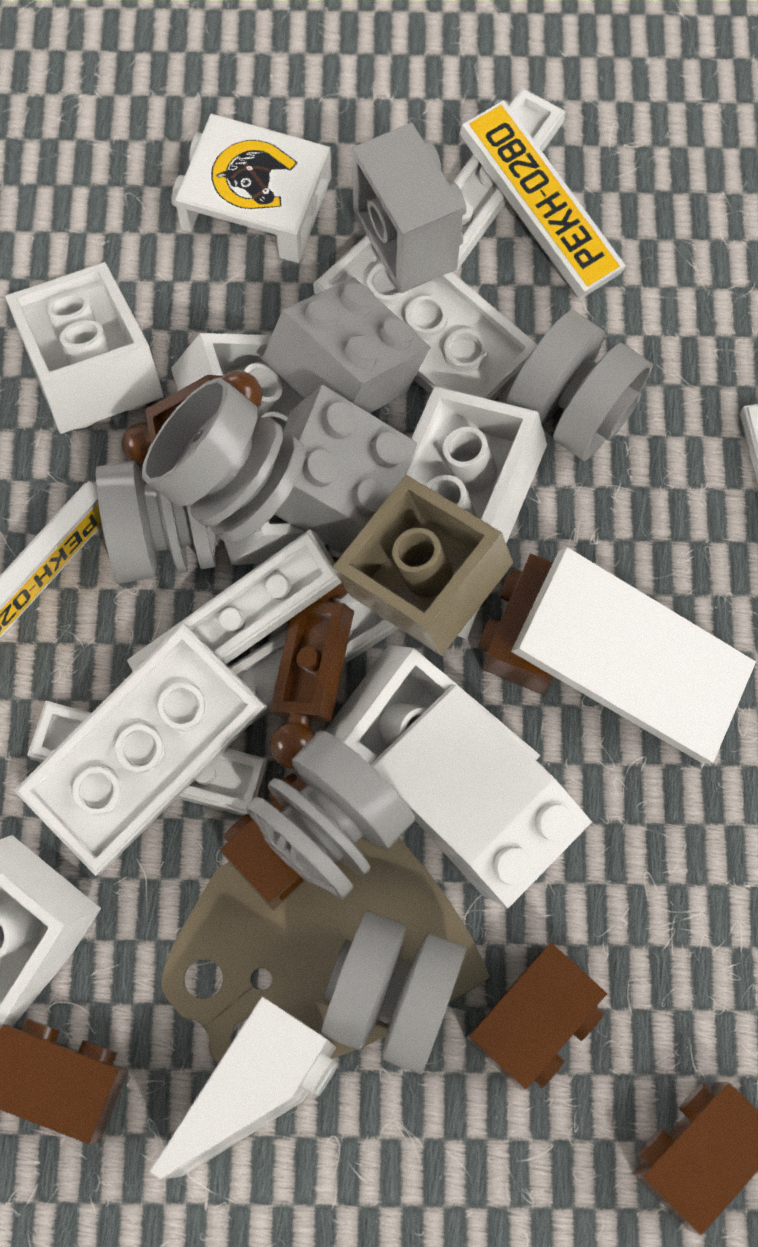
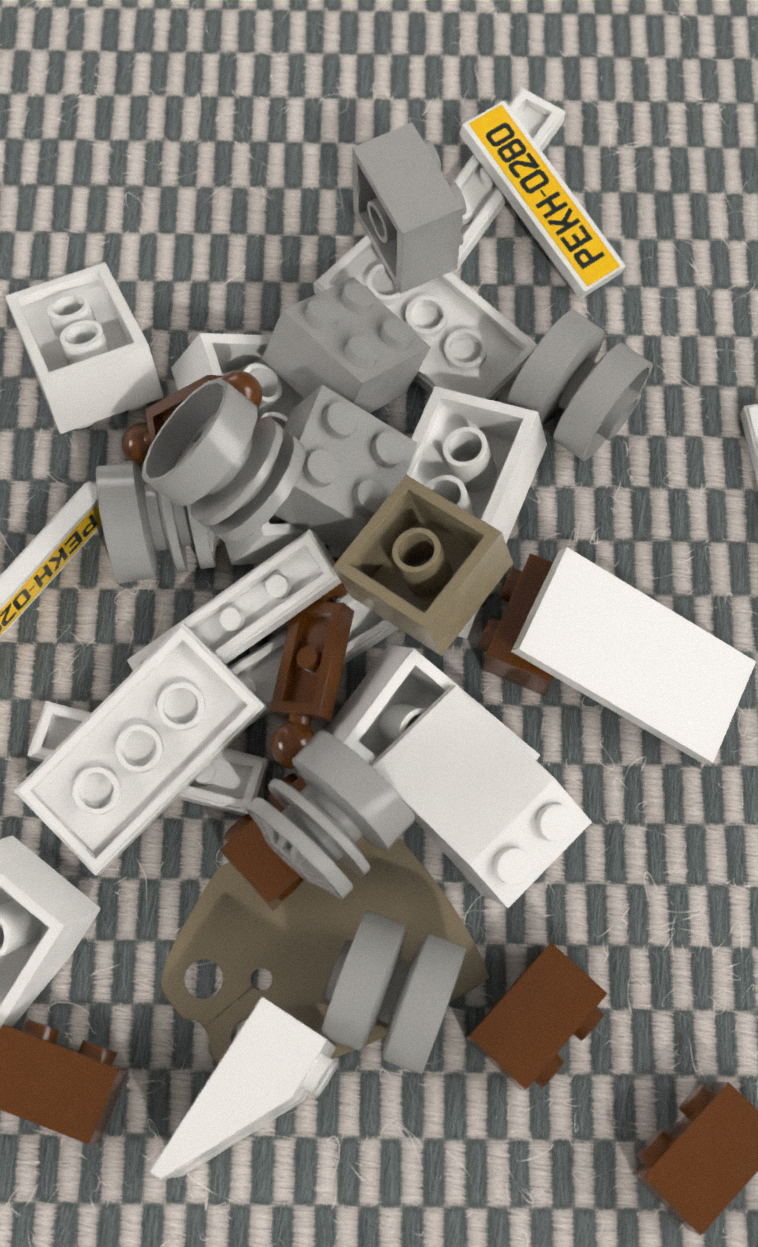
(254, 181): white panel -> none

